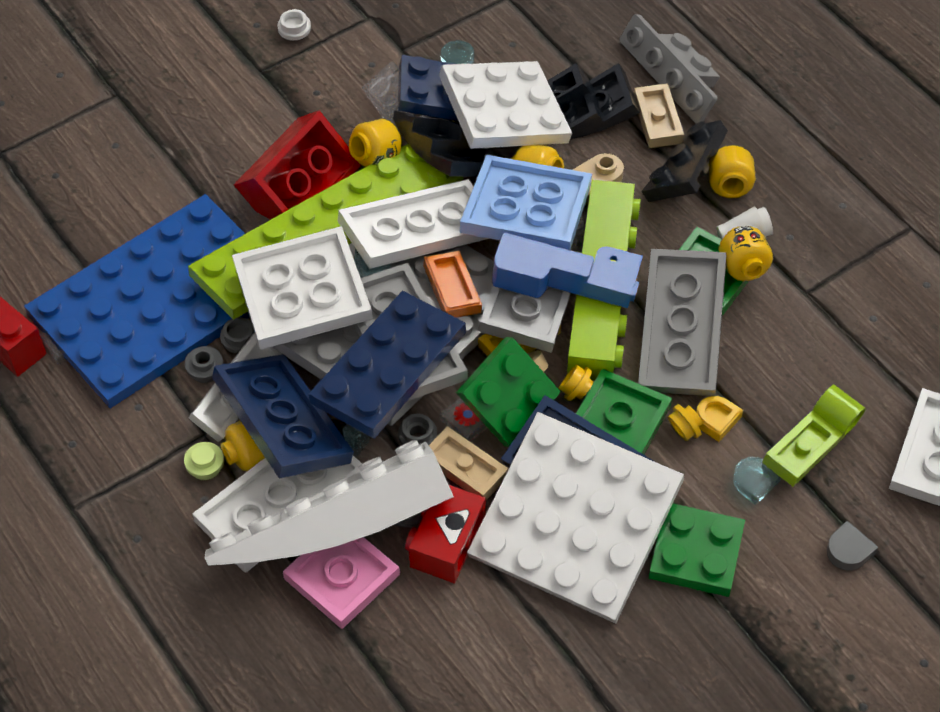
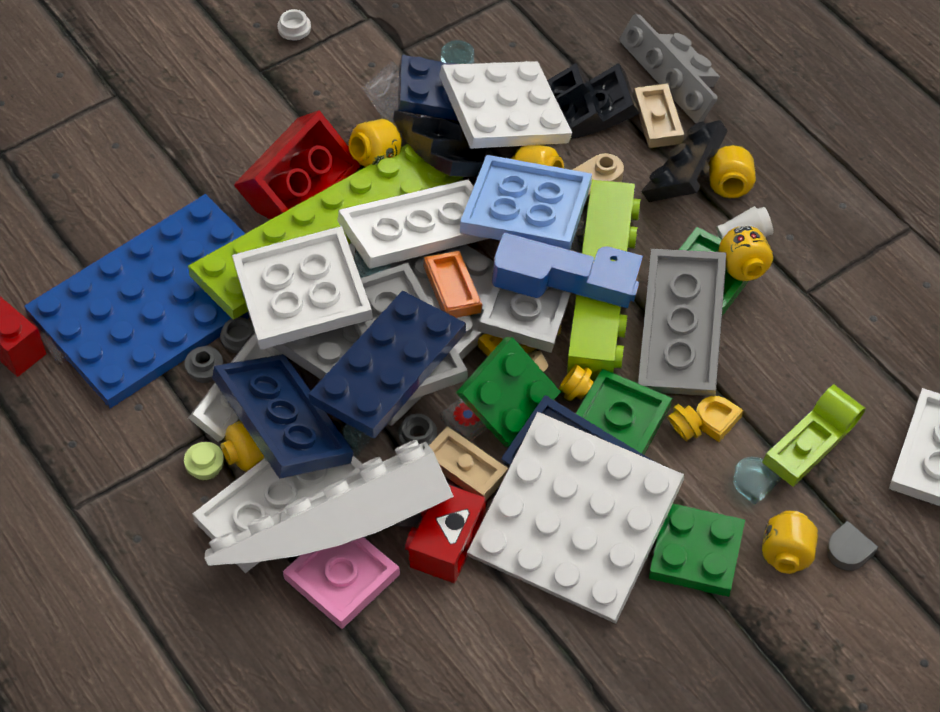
(790, 542): none -> yellow head

